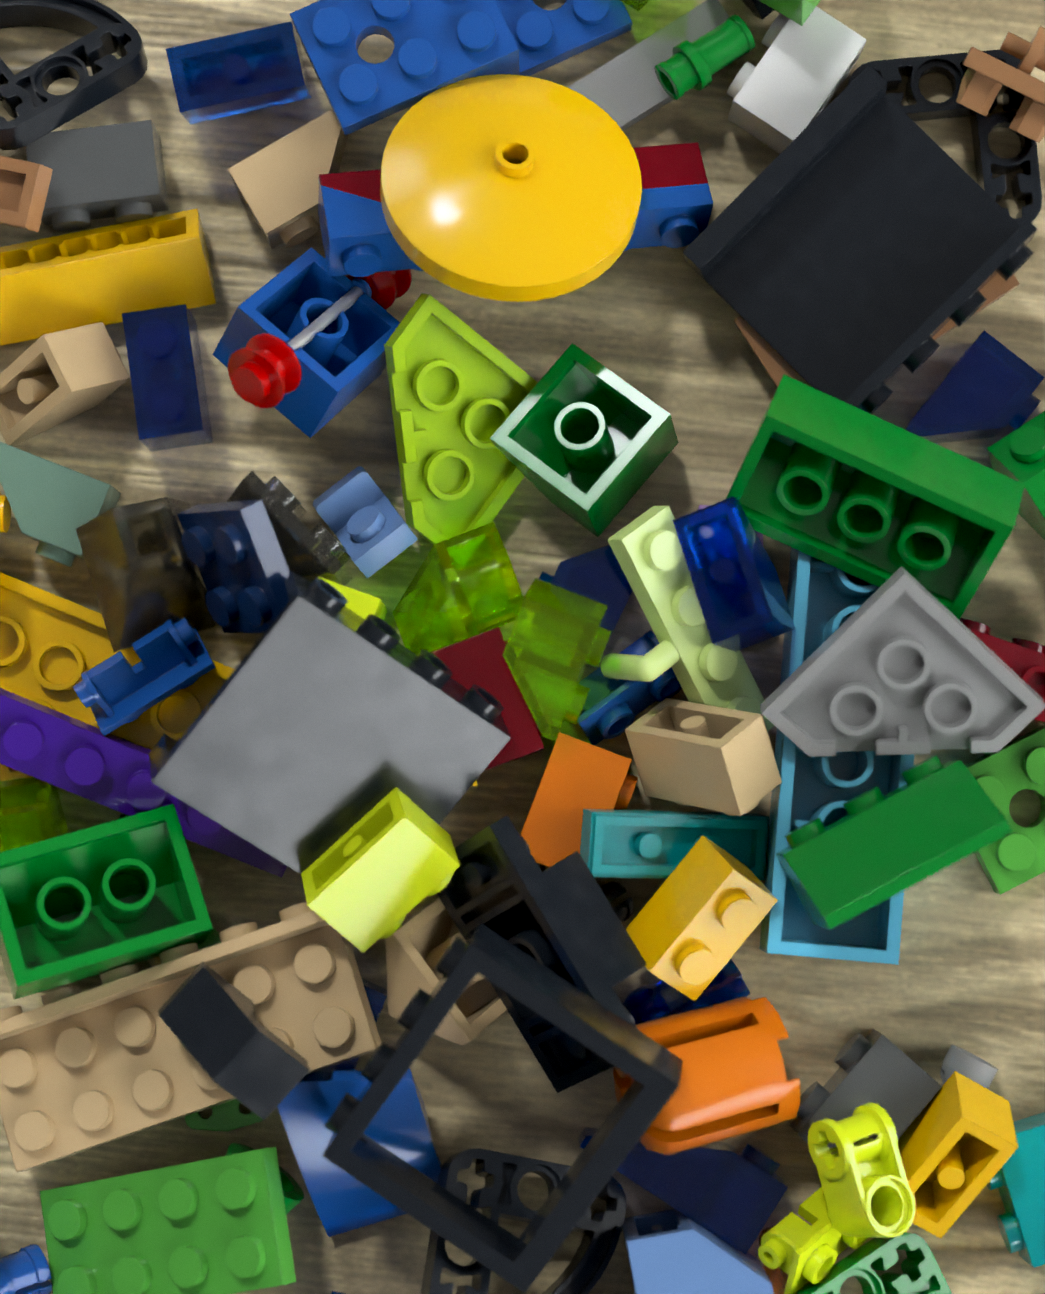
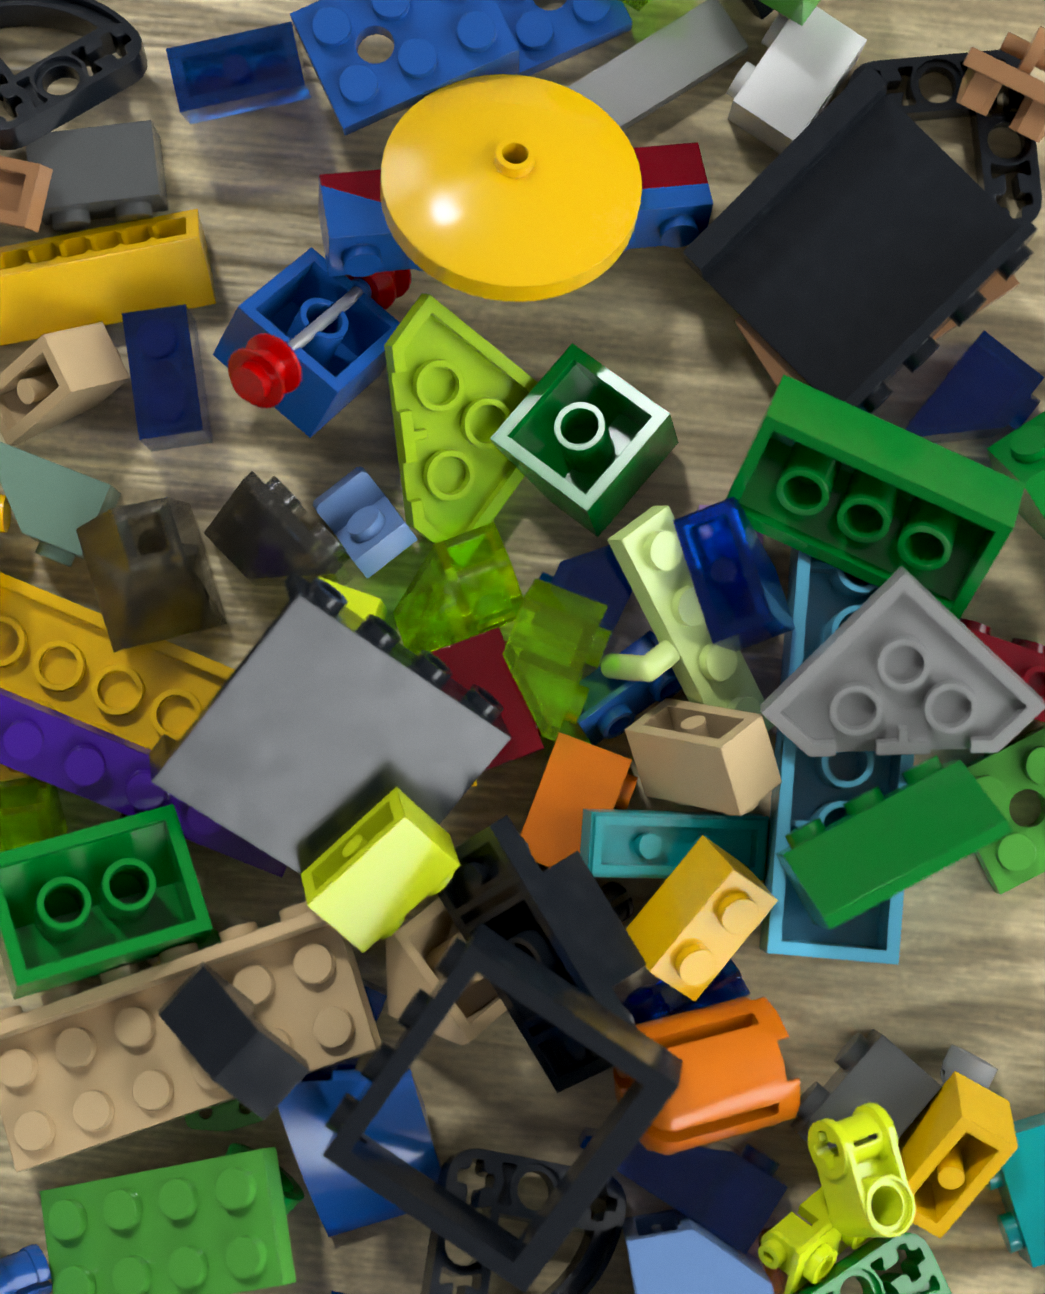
(171, 661): blue hinge -> none
(237, 562): dark blue plate -> none
(283, 179): tan slope -> none
(697, 61): green pin -> none

